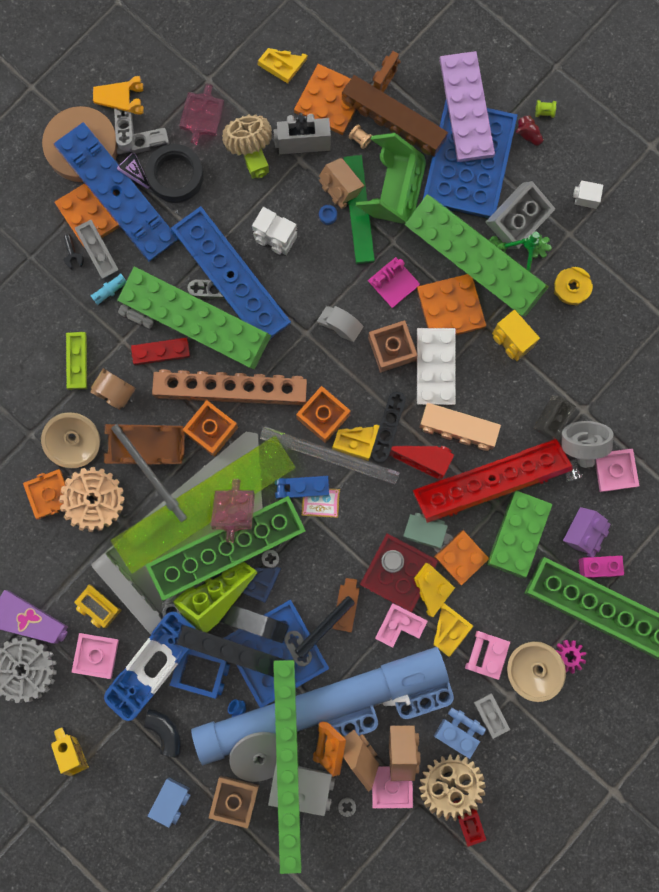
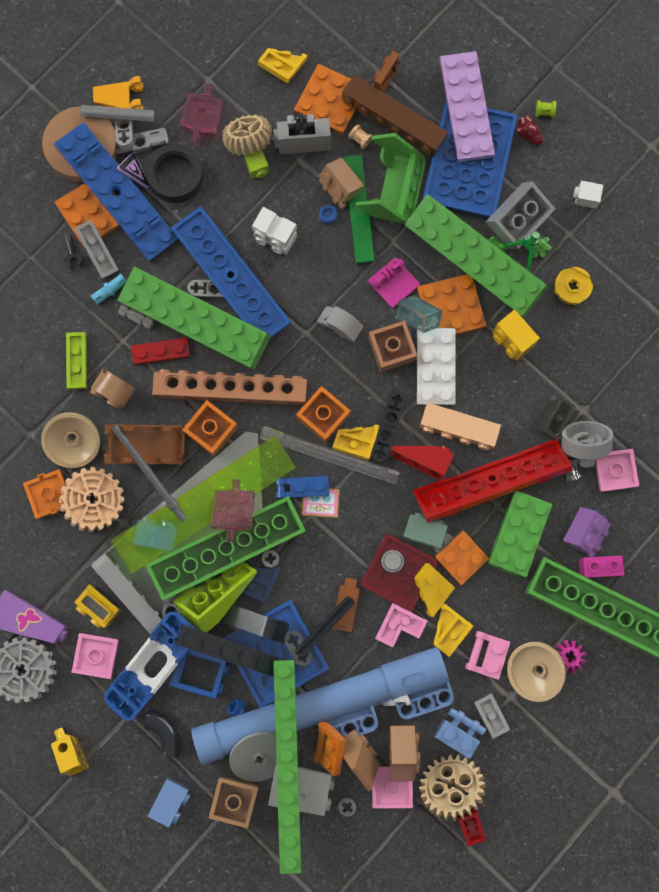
(116, 113): none -> light grey axle
(154, 535): none -> clear light blue brick
(419, 314): none -> clear light blue brick

